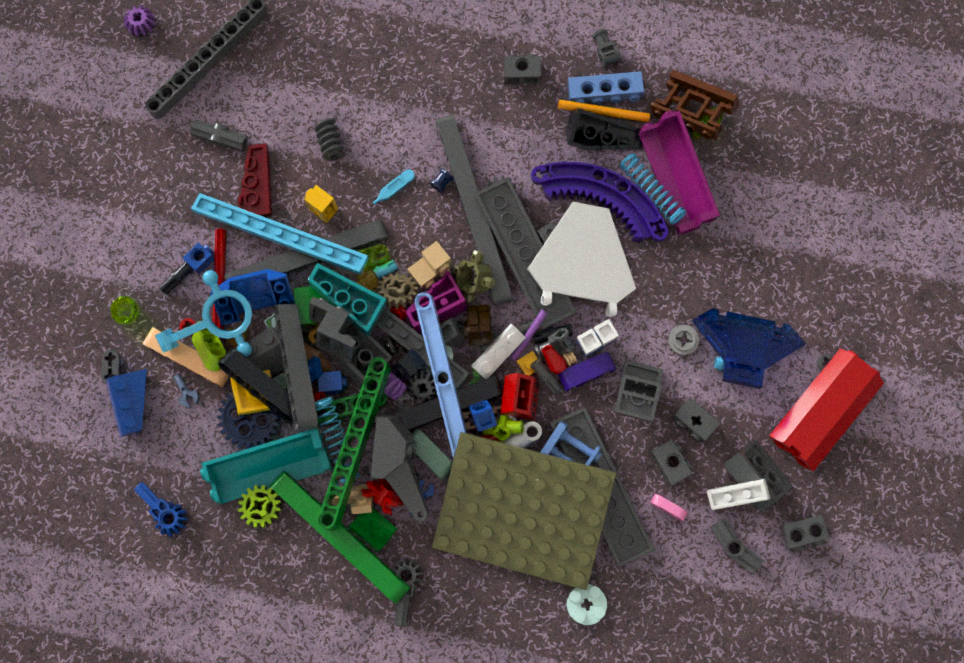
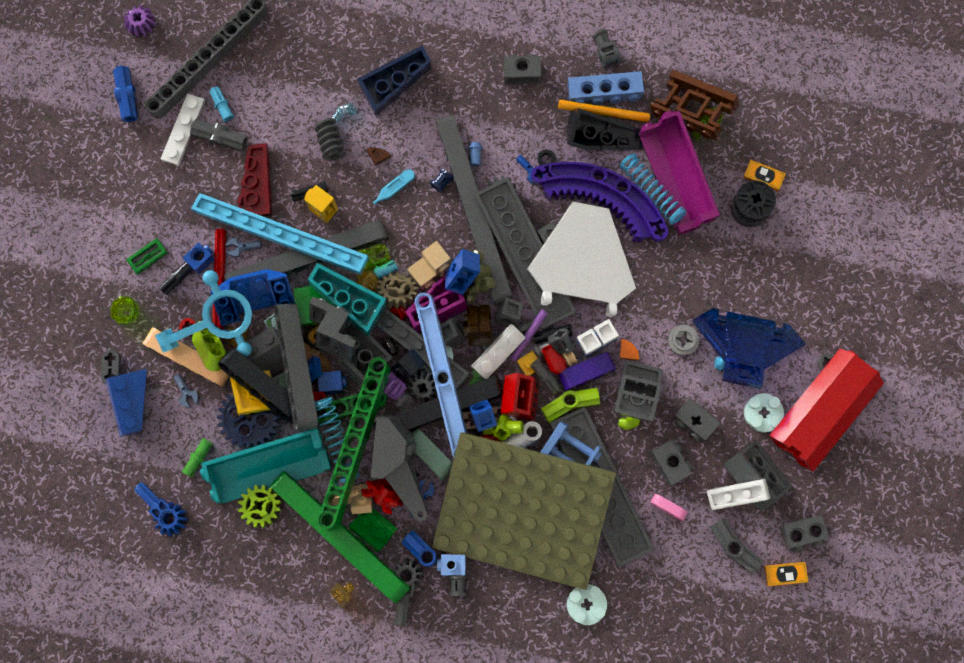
(125, 94): none -> blue piece
(150, 262): none -> green tile
(181, 134): none -> white plate
(197, 457): none -> bright green pin
(221, 104): none -> medium azure axle
(241, 246): none -> sand blue bar
(300, 194): none -> black axle
(341, 593): none -> clear yellow tile
(343, 109): none -> clear light blue arm
(378, 155): none -> reddish brown tile
(394, 78): none -> dark blue wedge
(419, 548): none -> blue piece
(458, 585): none -> dark grey bush
(460, 565): none -> light blue brick
(462, 271): none -> blue brick
(475, 153): none -> medium blue pin
(508, 312): none -> dark grey brick
(525, 164): none -> blue bar
(546, 152): none -> black piece
(582, 399): none -> lime piece
(628, 351): none -> orange tile
(628, 423): none -> lime arm
(750, 213): none -> black wheel
(763, 173): none -> tile
(771, 404): none -> light aqua plate
(786, 574): none -> tile

